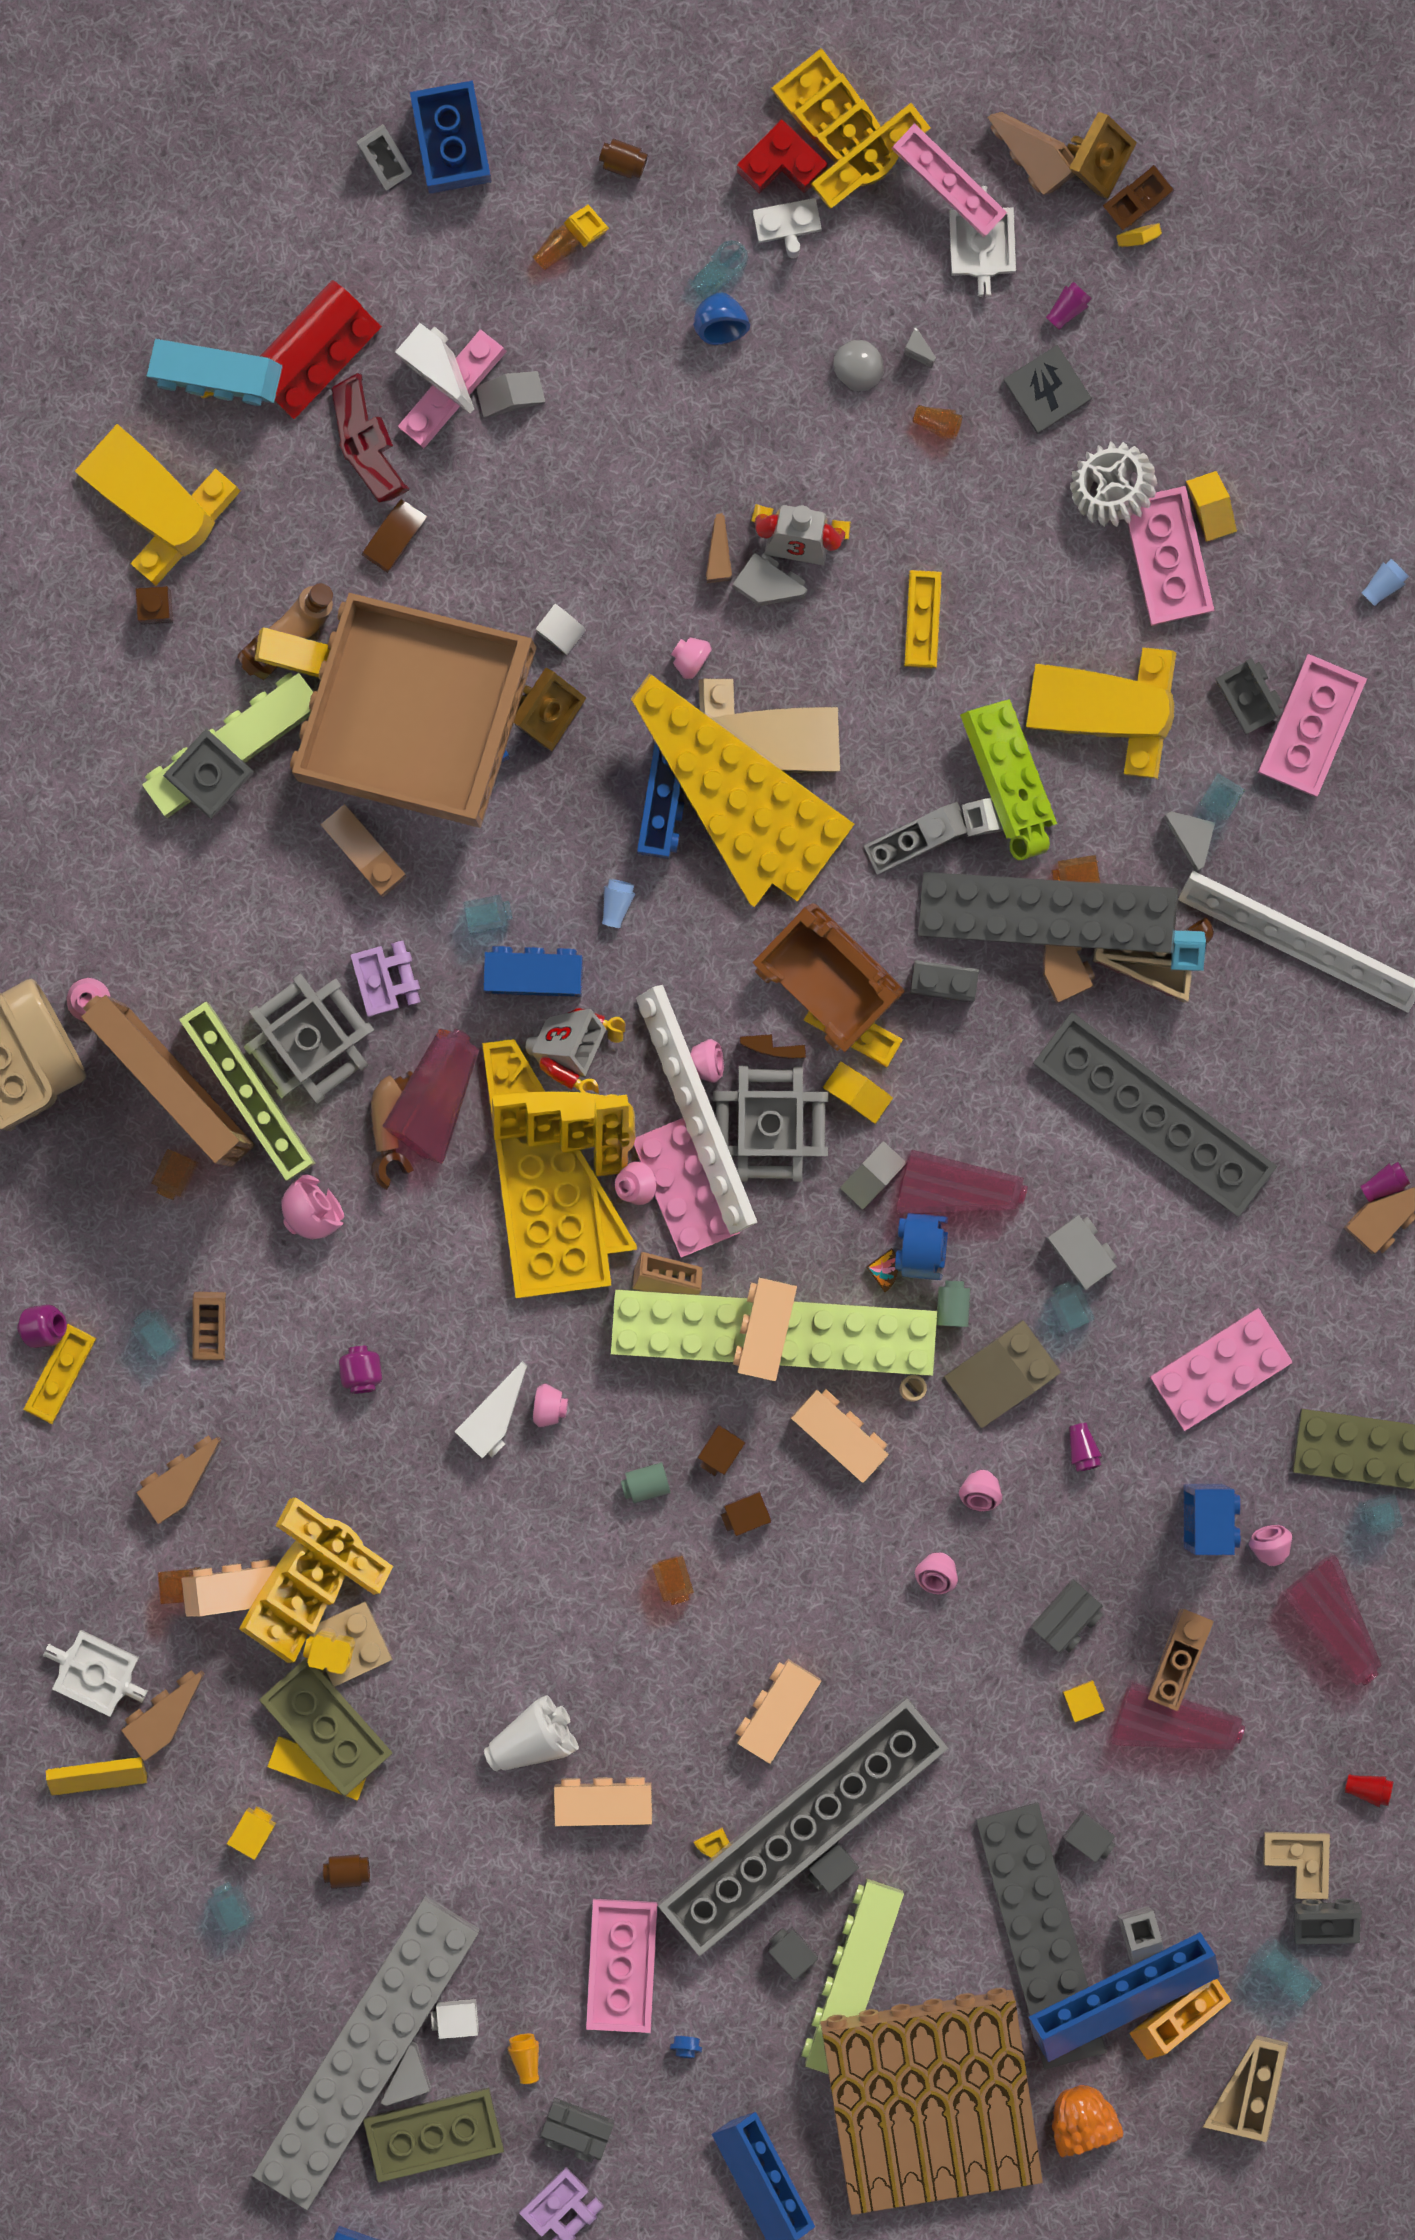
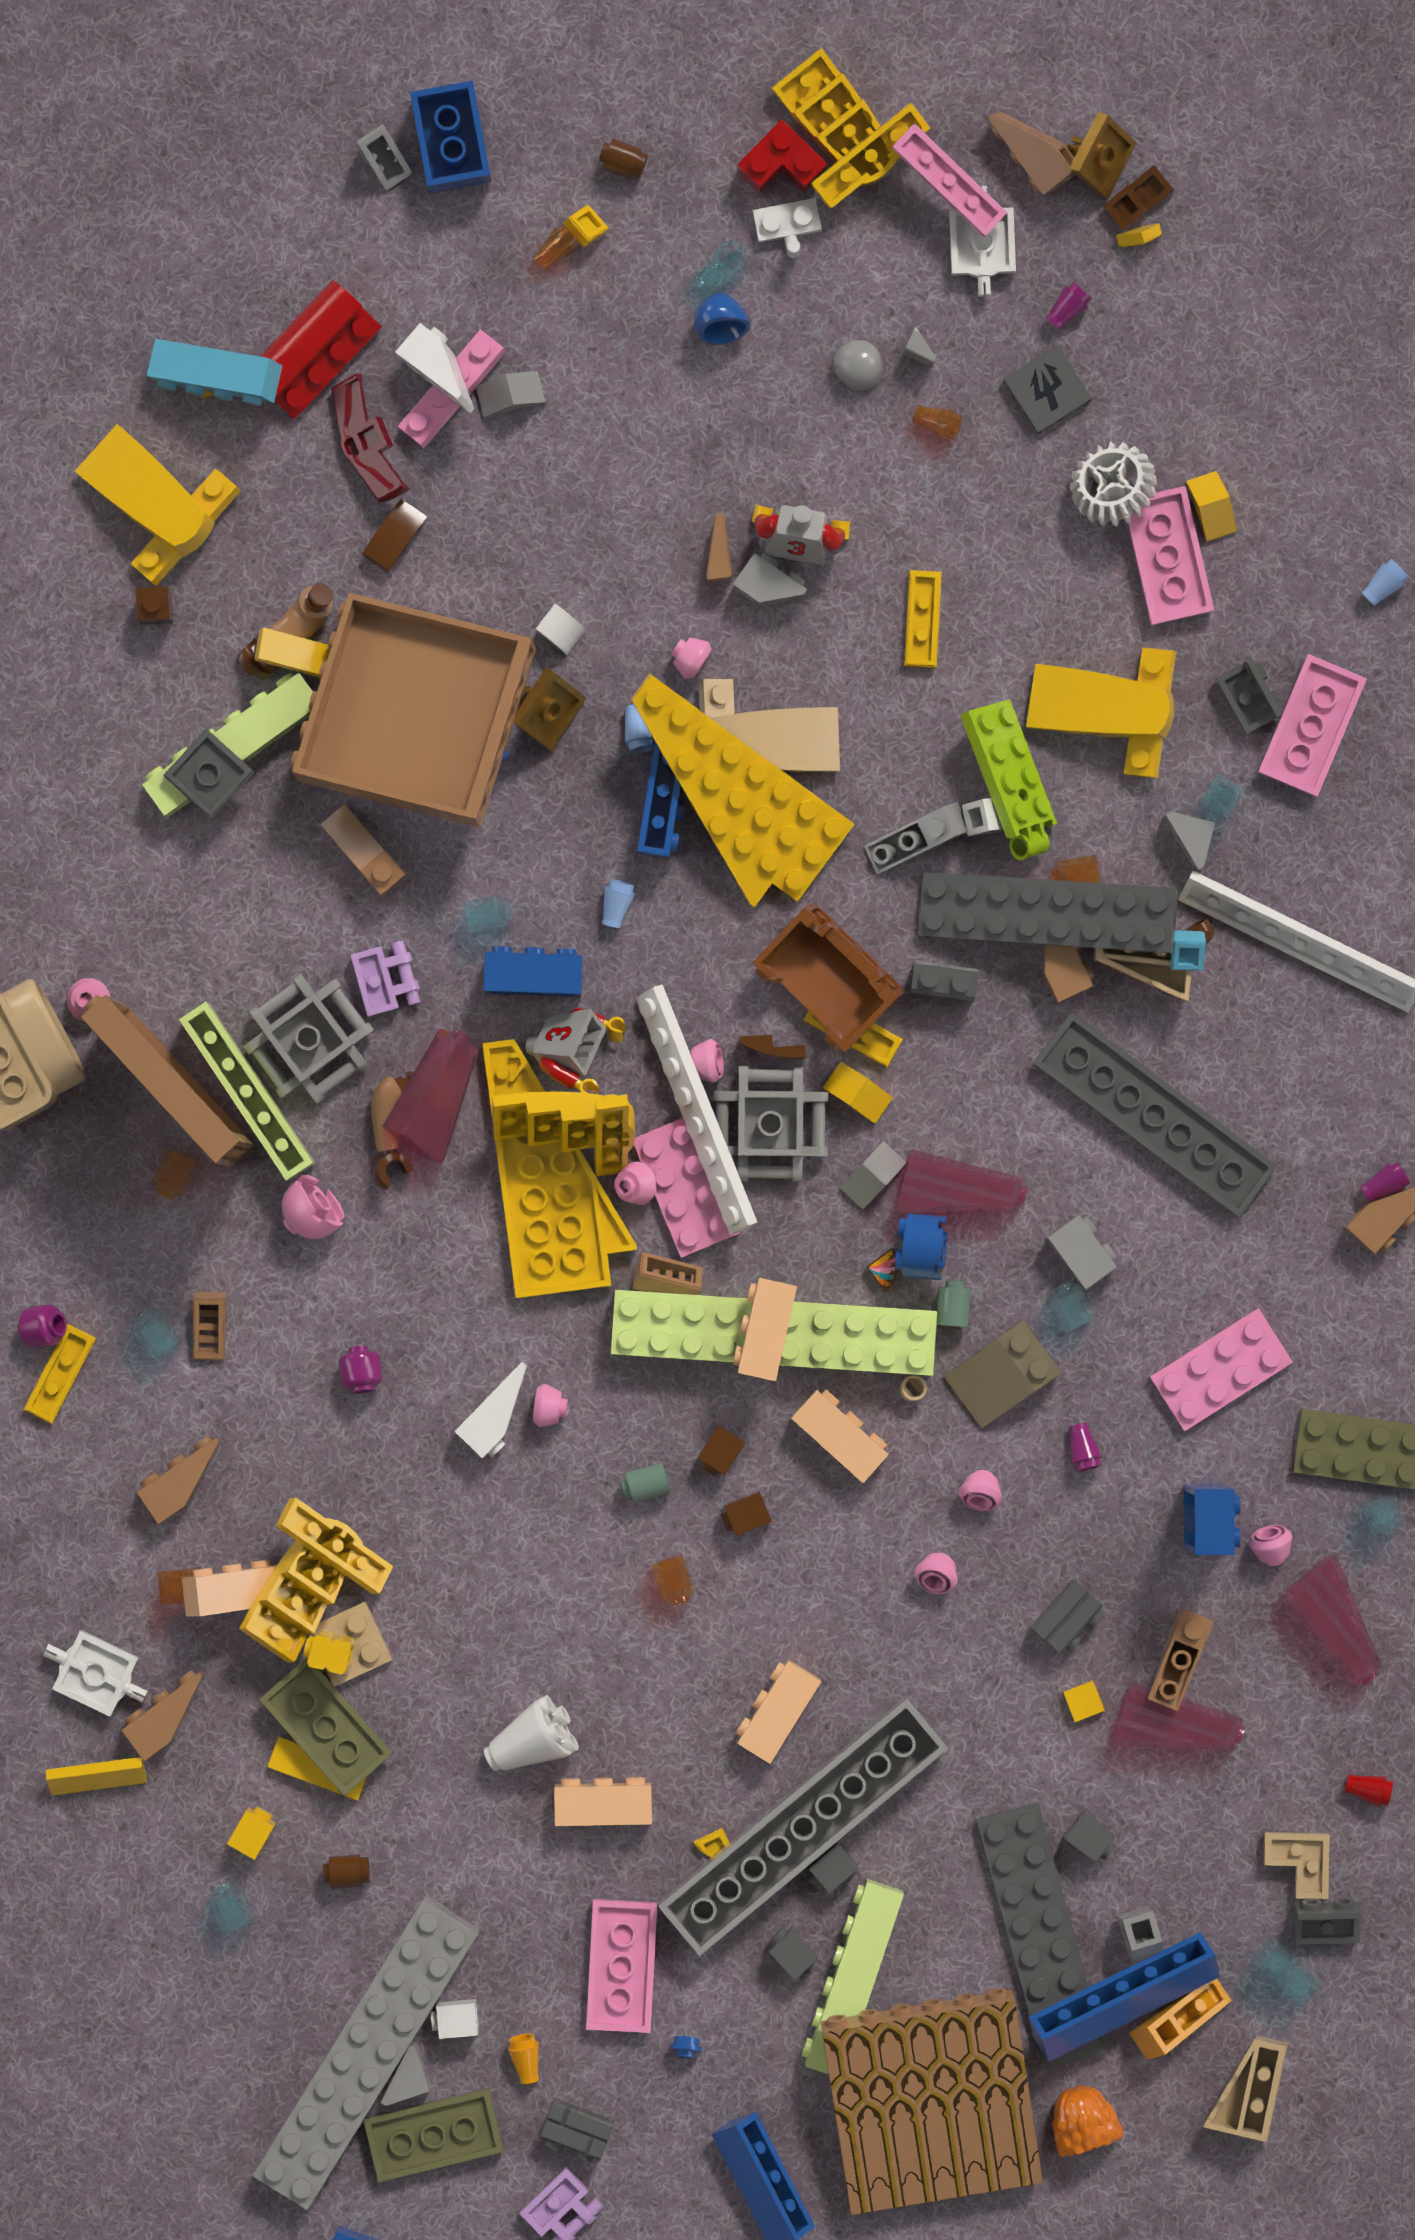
(636, 733): none -> light blue cone

